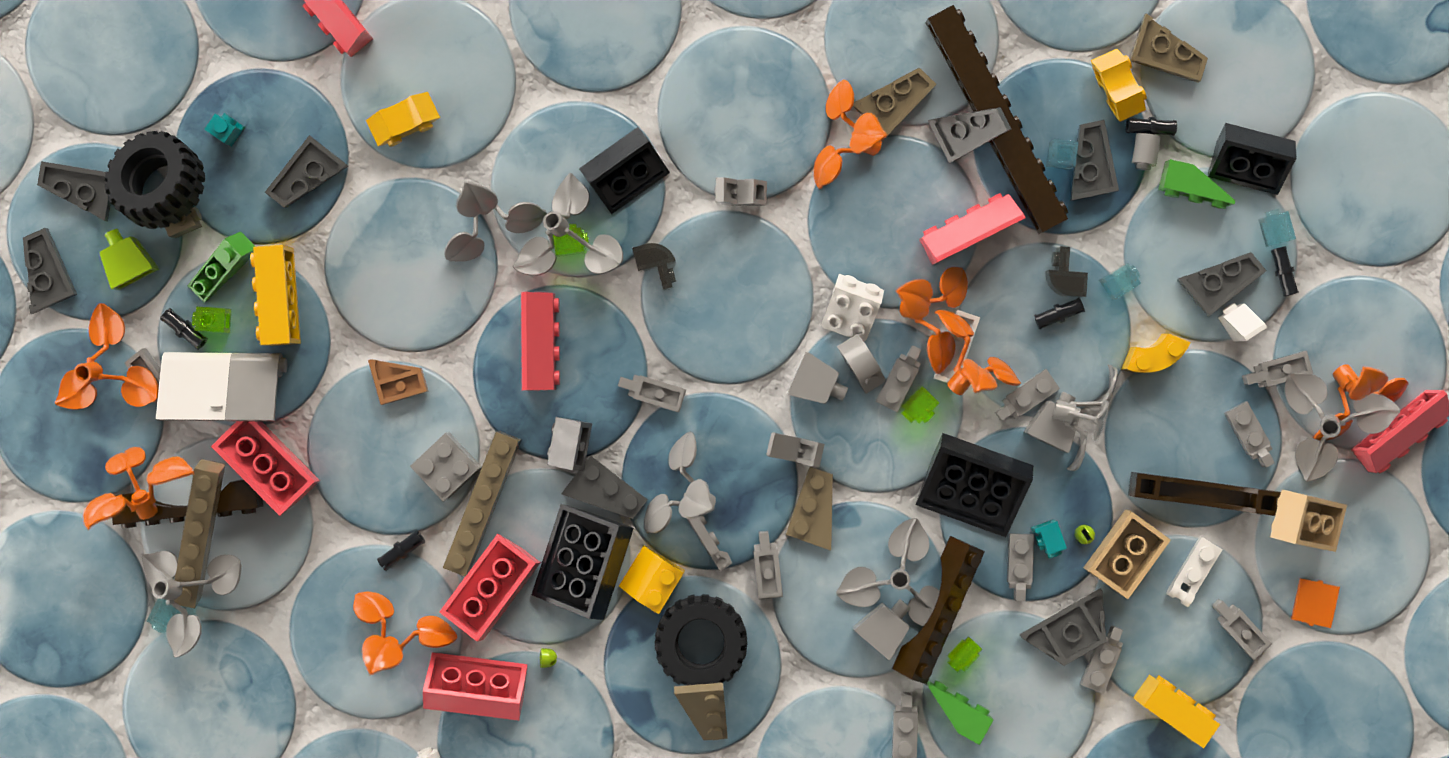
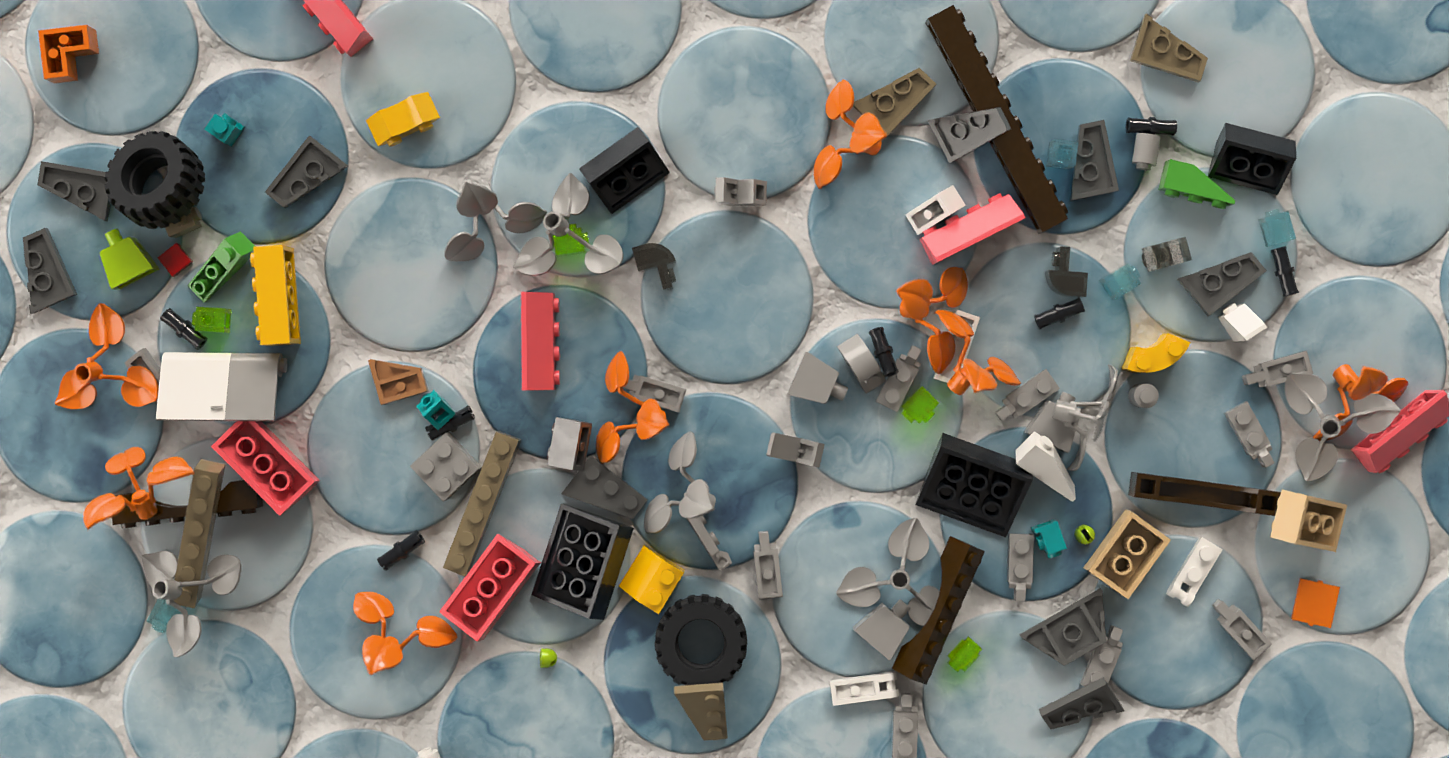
(61, 47): none -> orange brick
(175, 259): none -> red tile
(430, 405): none -> teal brick
(460, 418): none -> black pin
(475, 686): coral slope -> none
(650, 417): none -> orange plant
(813, 510): dark tan wing -> none
(852, 307): white bracket -> none
(863, 688): none -> white plate
(883, 351): none -> black pin
(935, 209): none -> white slope
(968, 720): bright green slope -> none
(1042, 460): none -> white slope
(1084, 702): none -> dark grey wing
(1116, 78): yellow brick -> none
(1143, 395): none -> light grey brick
(1166, 254): none -> clear smoke brick
(1177, 709): yellow brick -> none

